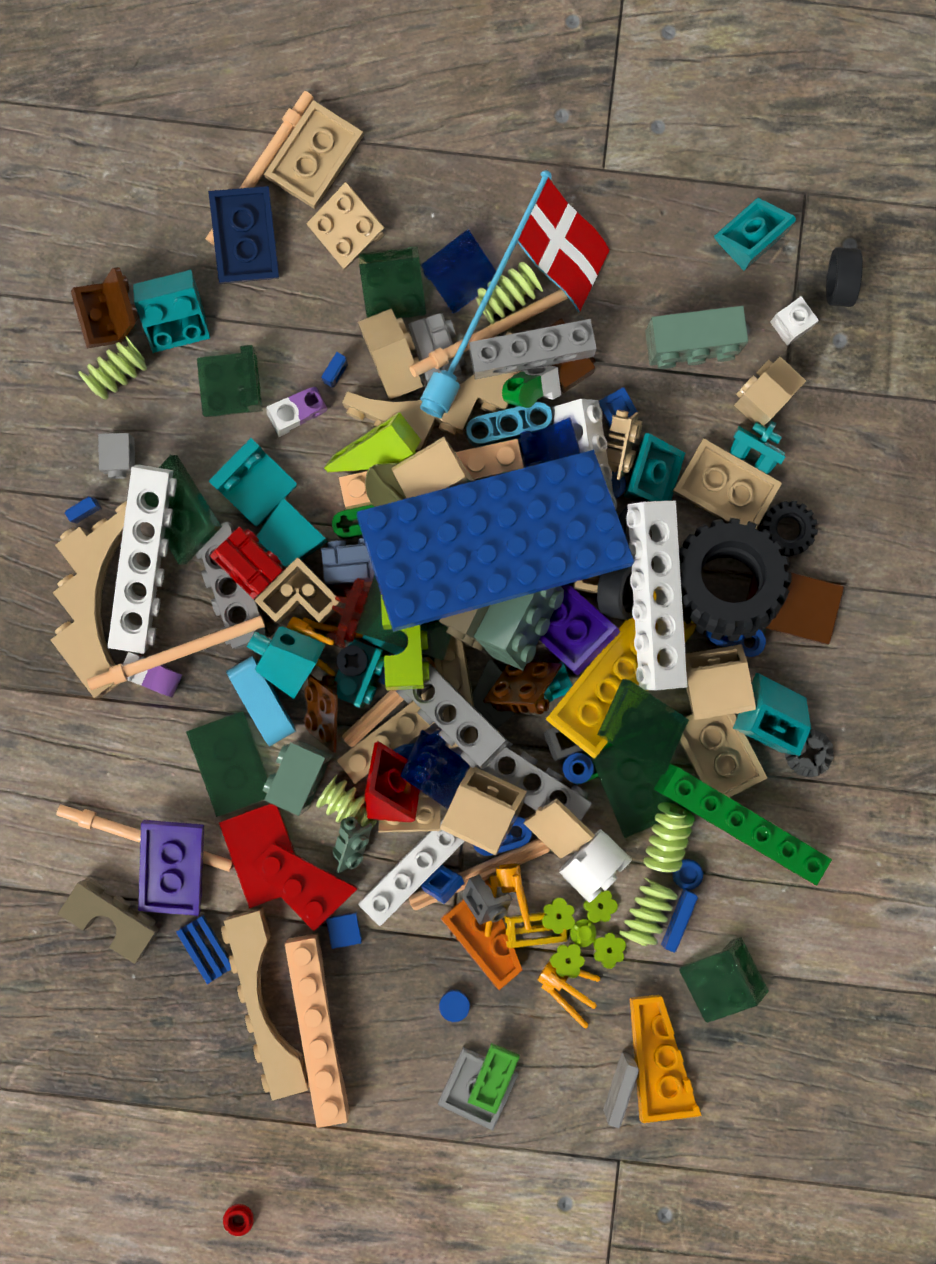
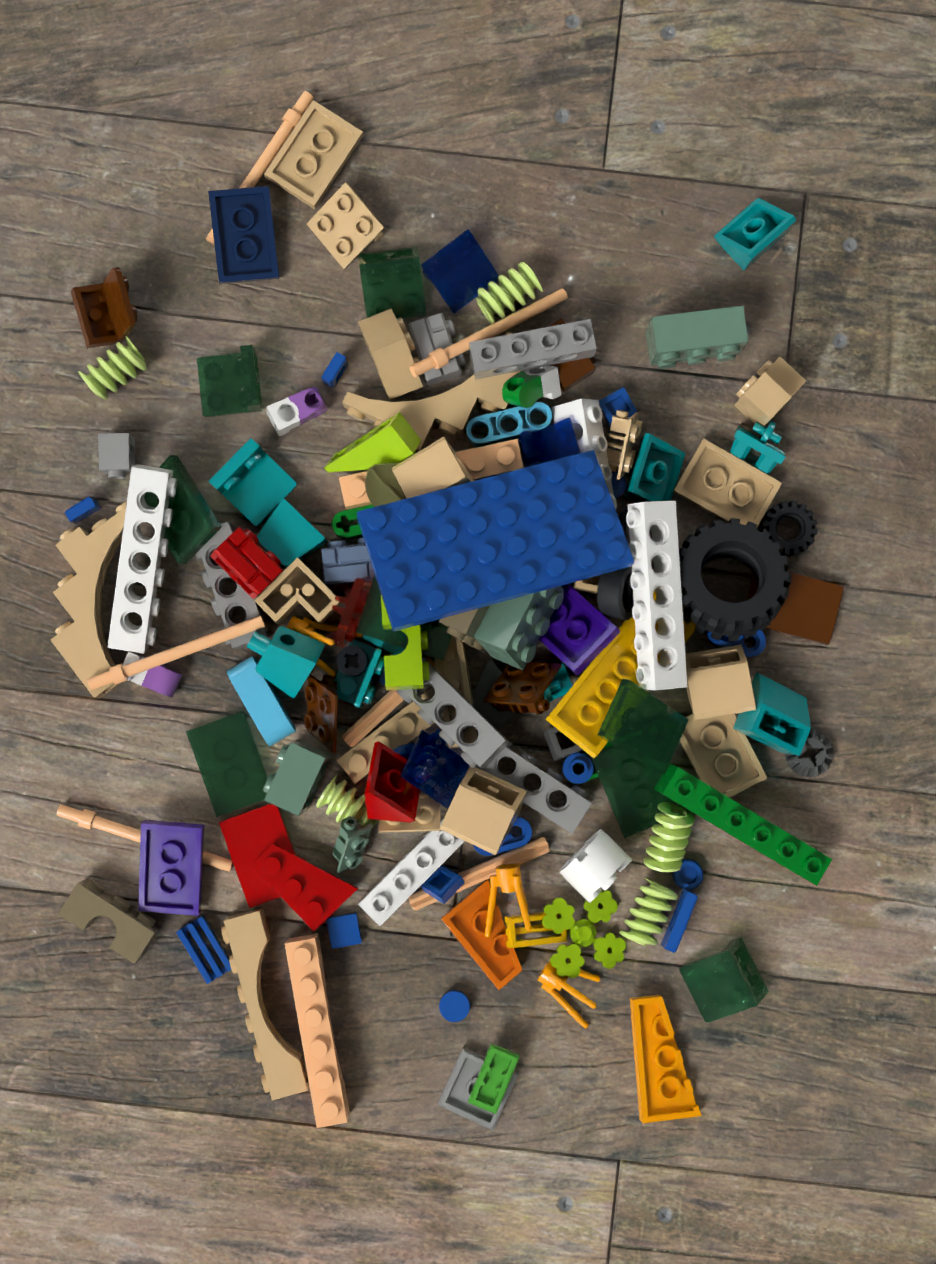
(171, 311): teal slope -> none
(235, 1228): red plate -> none
(482, 903): dark grey bracket -> none
(558, 828): tan piece -> none
(559, 246): flag -> none
(620, 1090): light grey tile -> none
(794, 321): white brick -> none
(844, 276): black tyre -> none

